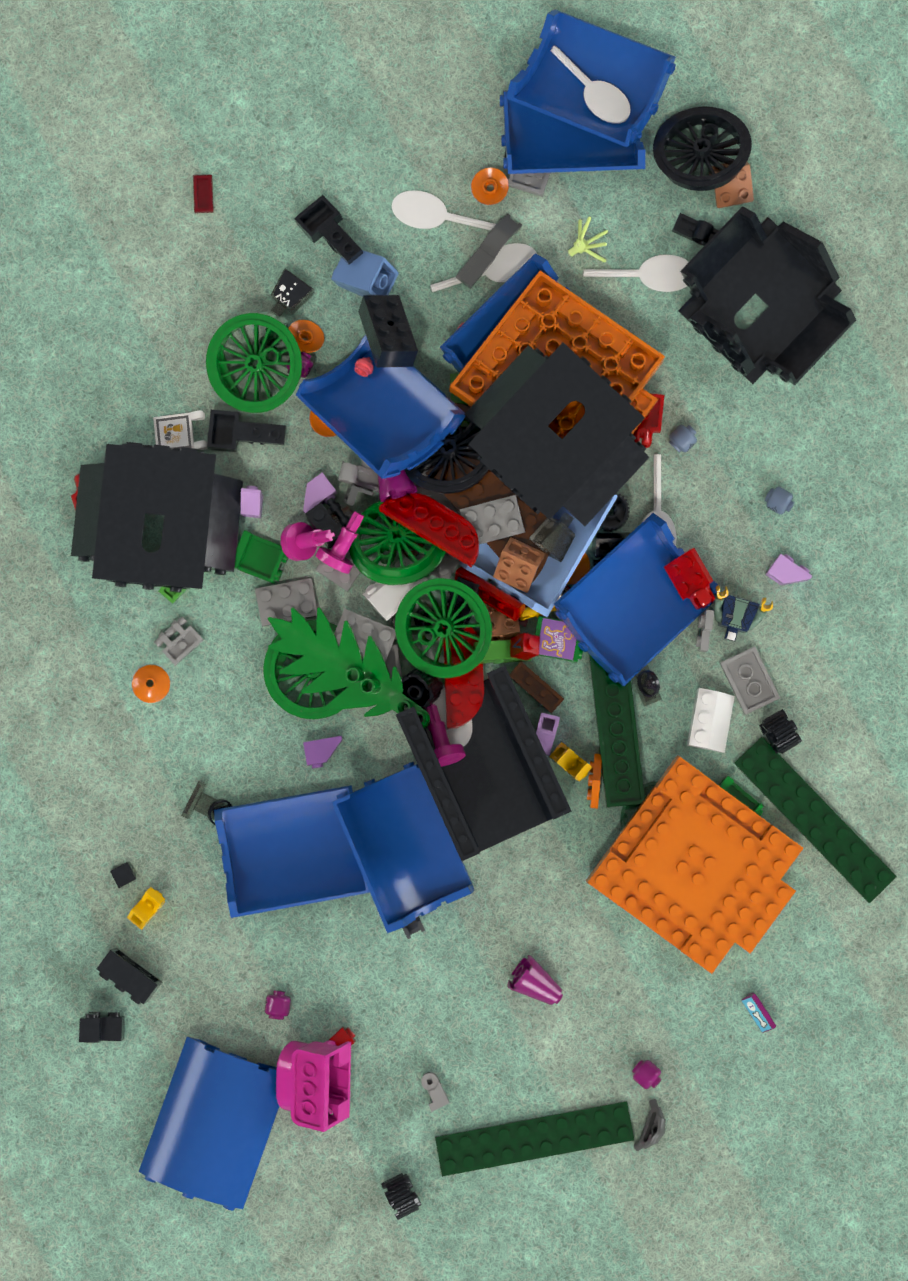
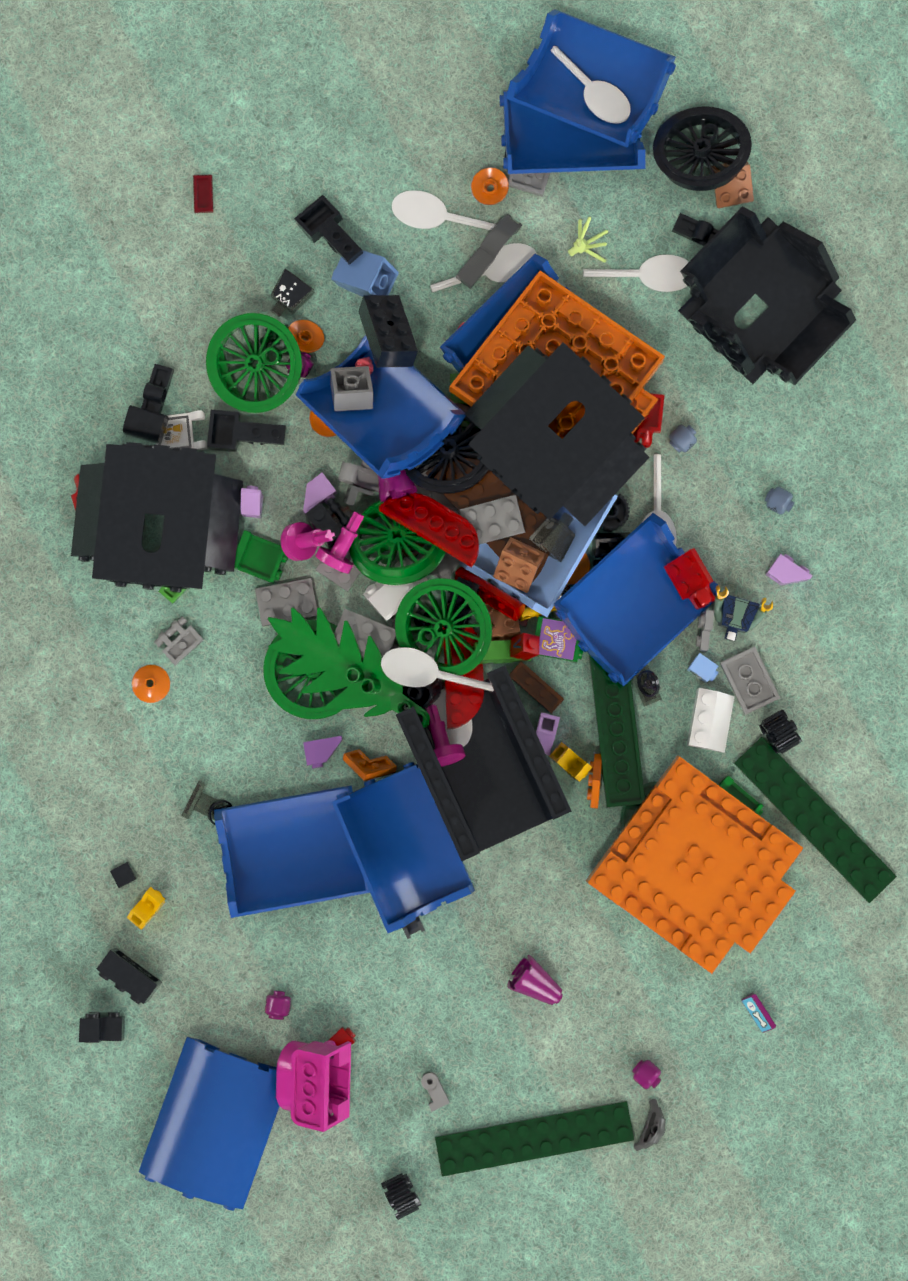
(148, 422): none -> black plate
(351, 388): none -> light grey slope
(367, 768): none -> orange plate
(418, 669): none -> white piece
(703, 668): none -> light blue brick

